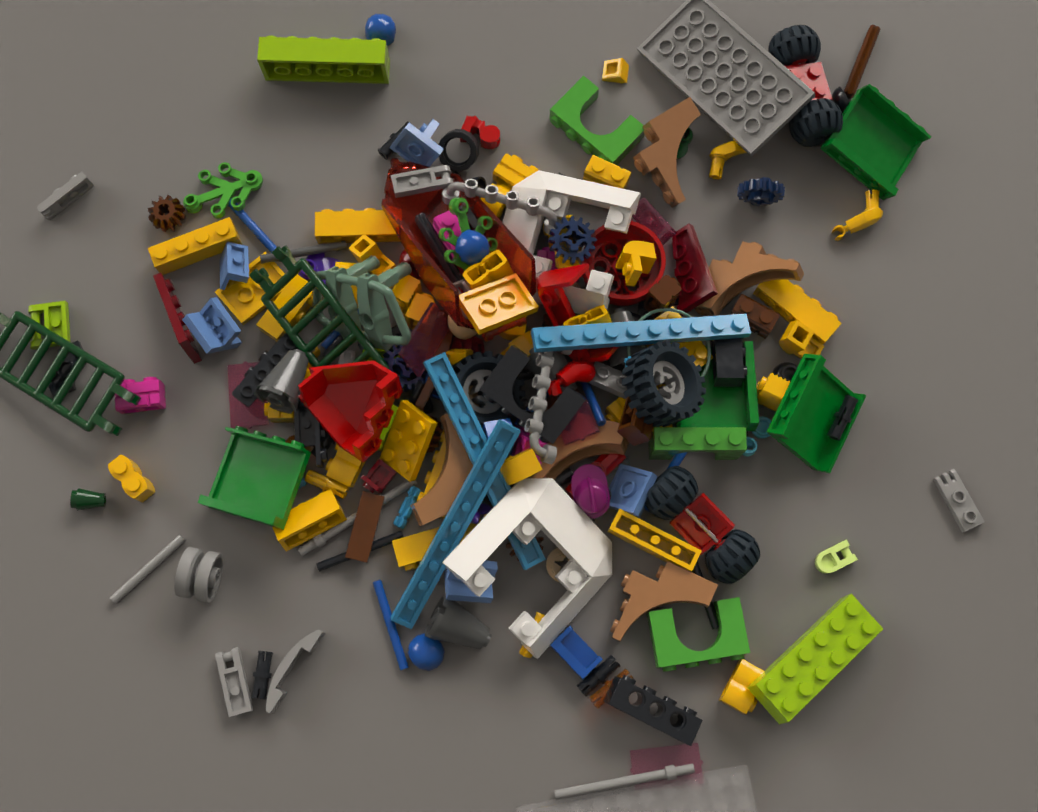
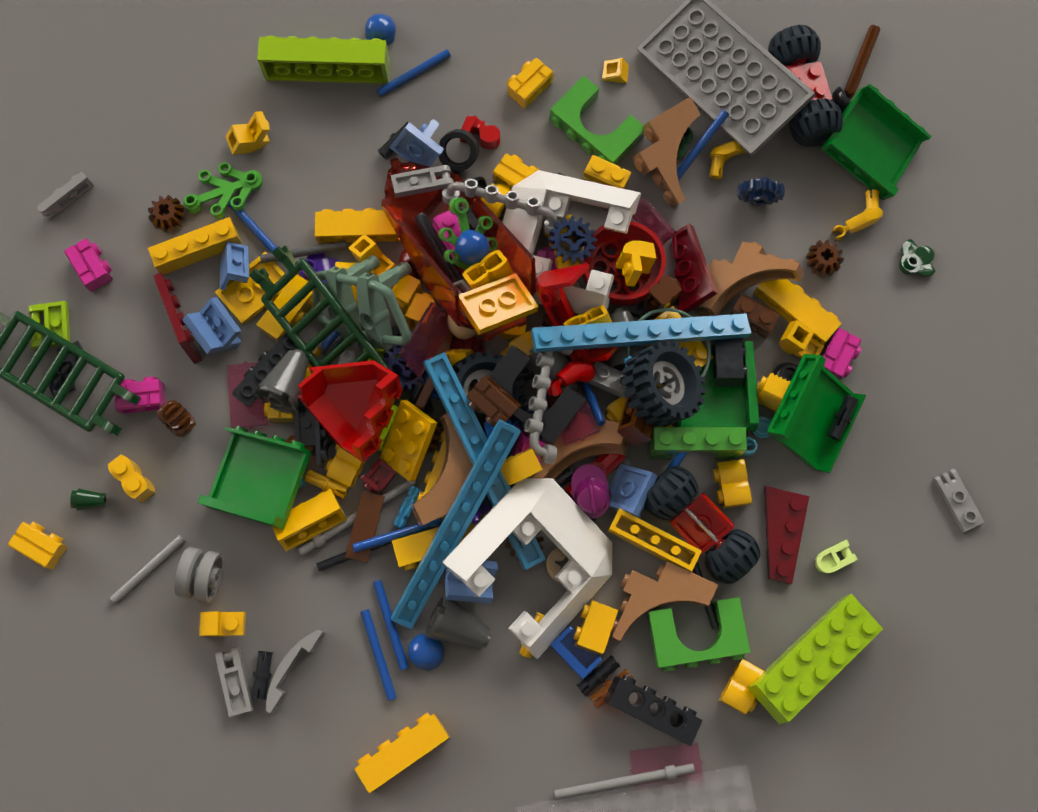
(38, 545): none -> yellow brick
(89, 265): none -> dark pink brick
(176, 418): none -> reddish brown gear
(222, 624): none -> yellow brick
(250, 136): none -> yellow brick
(378, 654): none -> blue piece
(388, 537): none -> blue bar
(402, 752): none -> yellow brick
(413, 73): none -> blue bar
(492, 401): none -> reddish brown brick
(529, 82): none -> yellow brick
(595, 627): none -> yellow brick
(702, 143): none -> blue piece
(732, 484): none -> yellow brick
(785, 523): none -> dark red wing
(818, 262): none -> reddish brown gear
(840, 352): none -> dark pink brick
(916, 259): none -> dark green plate

